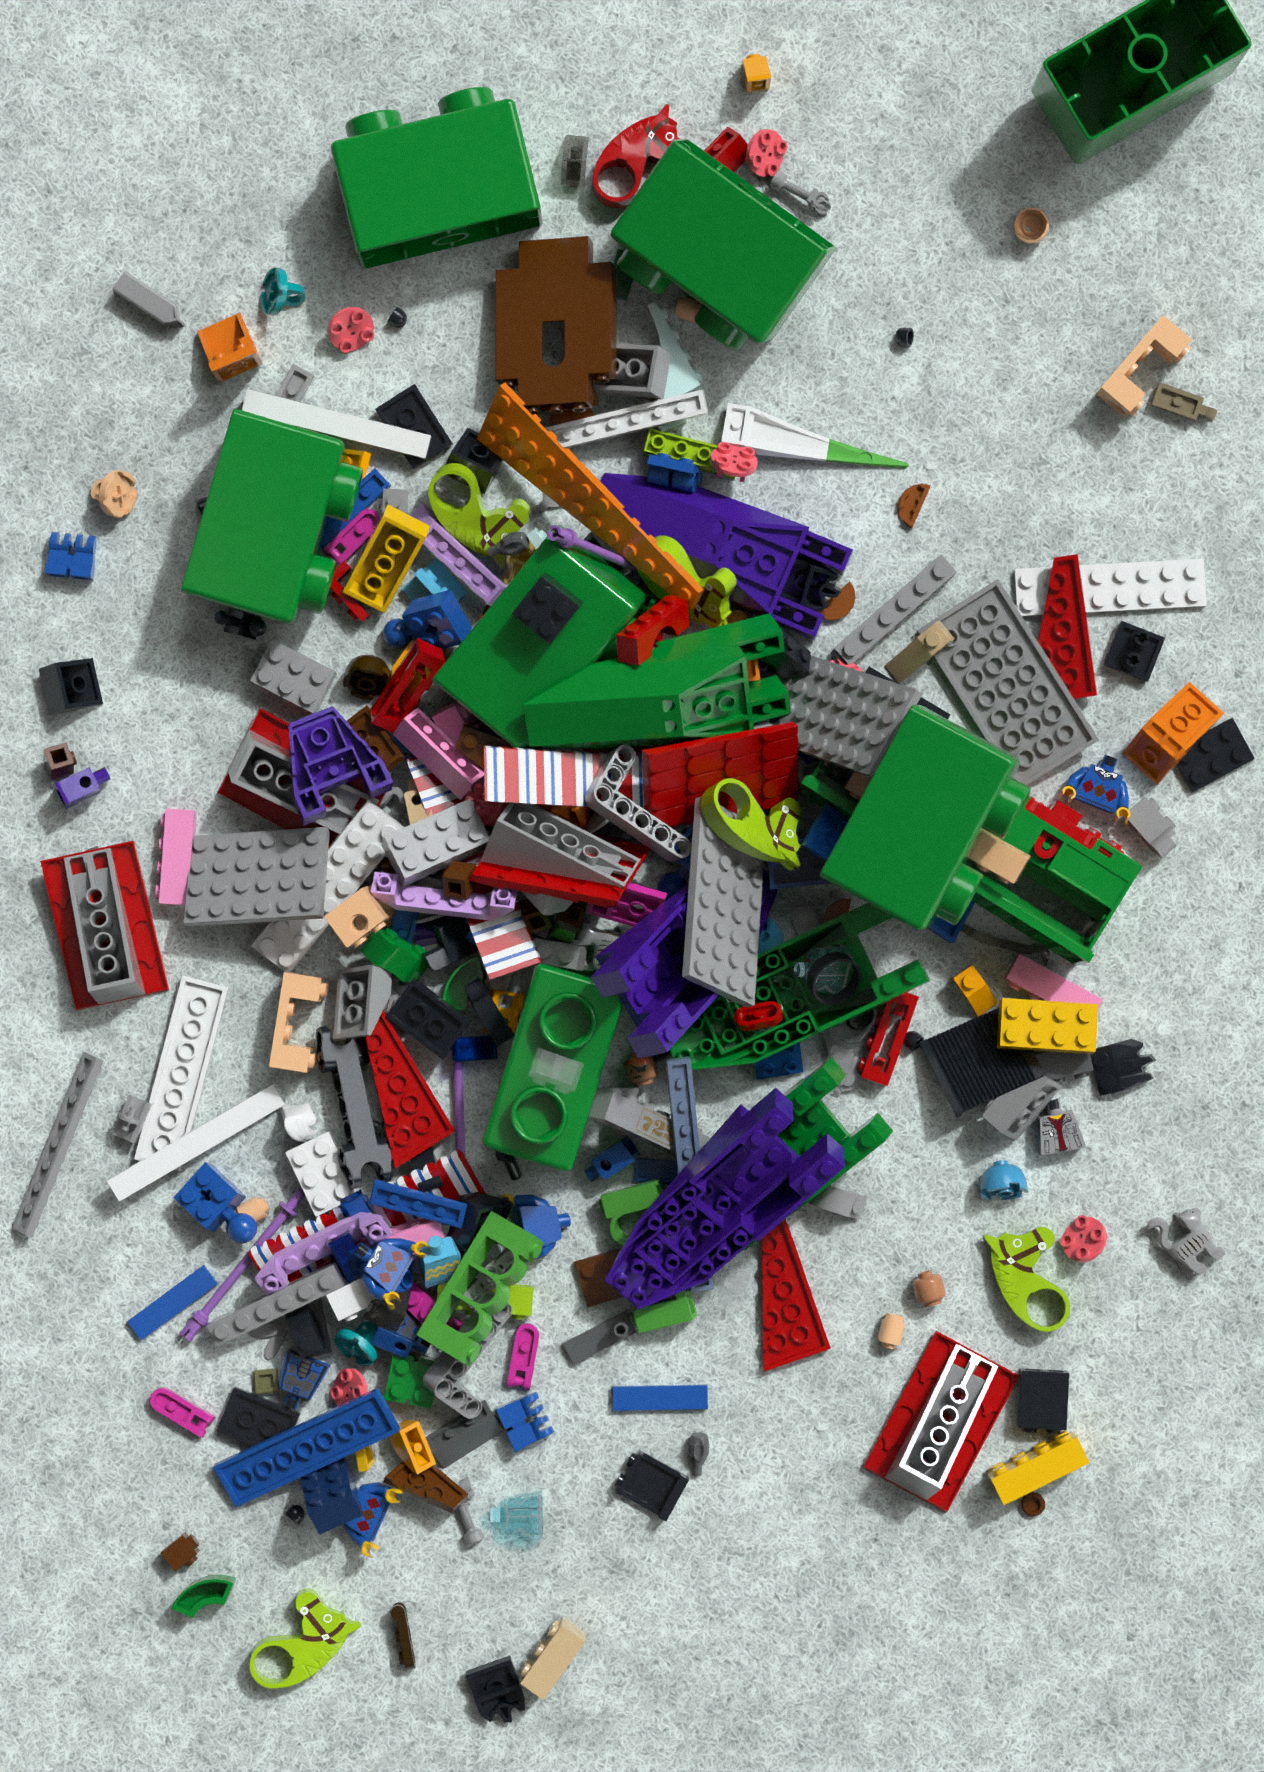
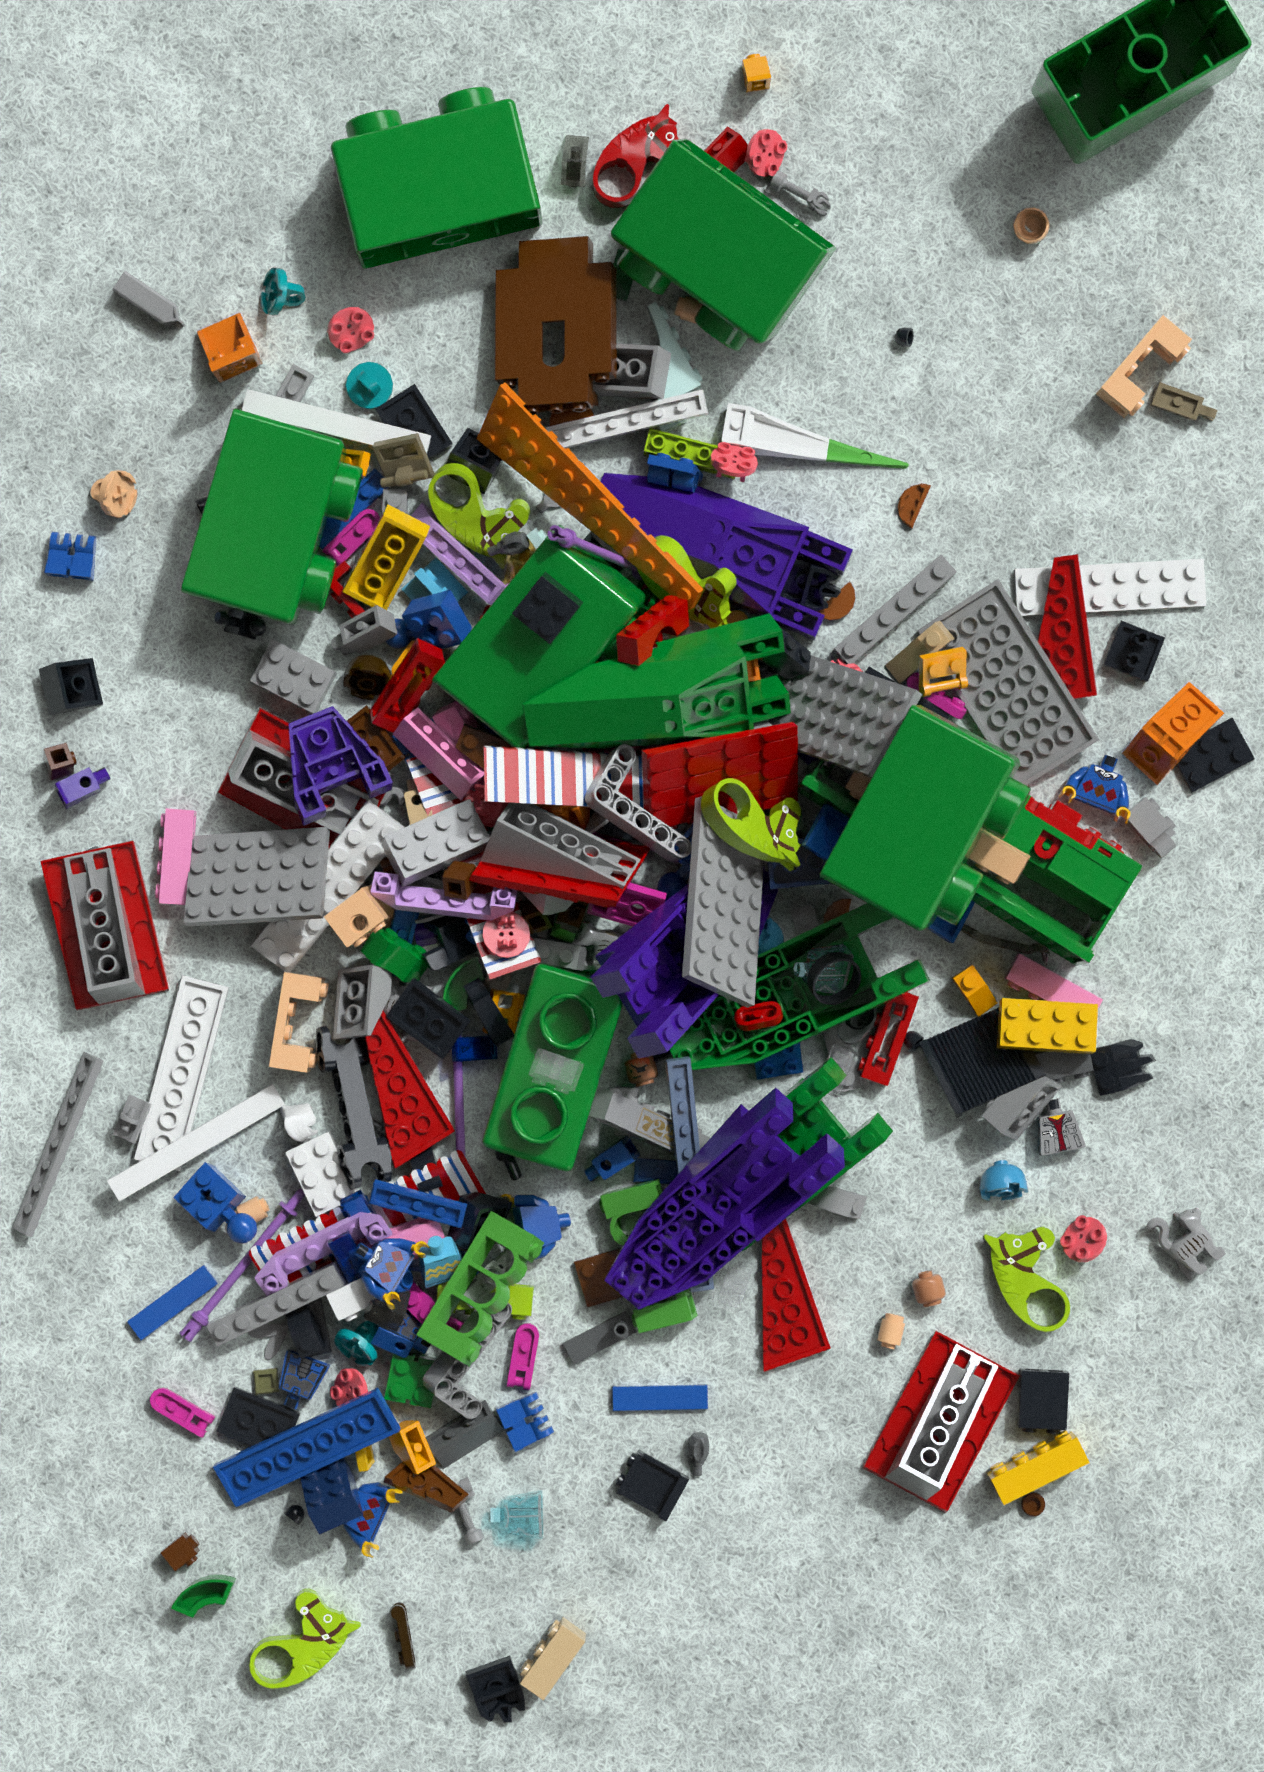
(365, 631): none -> light grey hinge
(369, 385): none -> teal tile
(397, 318): black hinge -> none
(403, 460): none -> dark tan plate
(506, 945): none -> coral plate
(940, 665): none -> light orange plate
(950, 705): none -> dark pink plate

